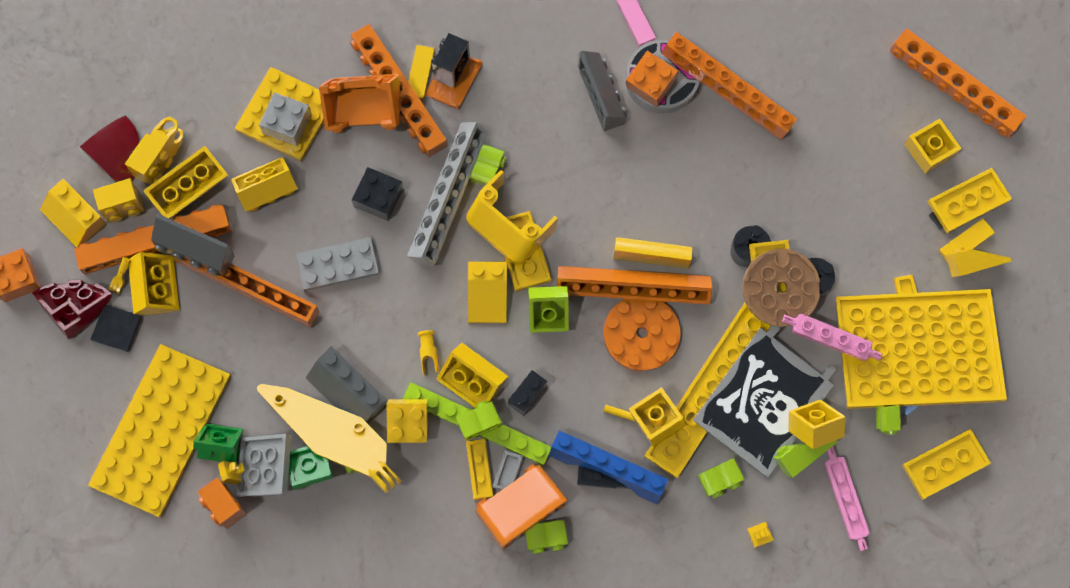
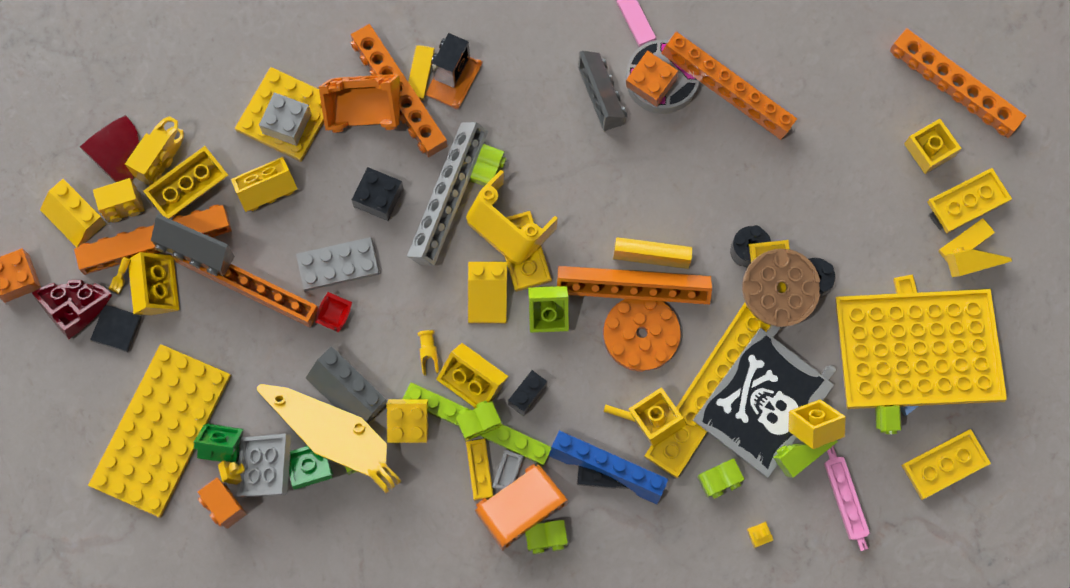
(333, 312): none -> red piece
(832, 337): bright pink plate -> none

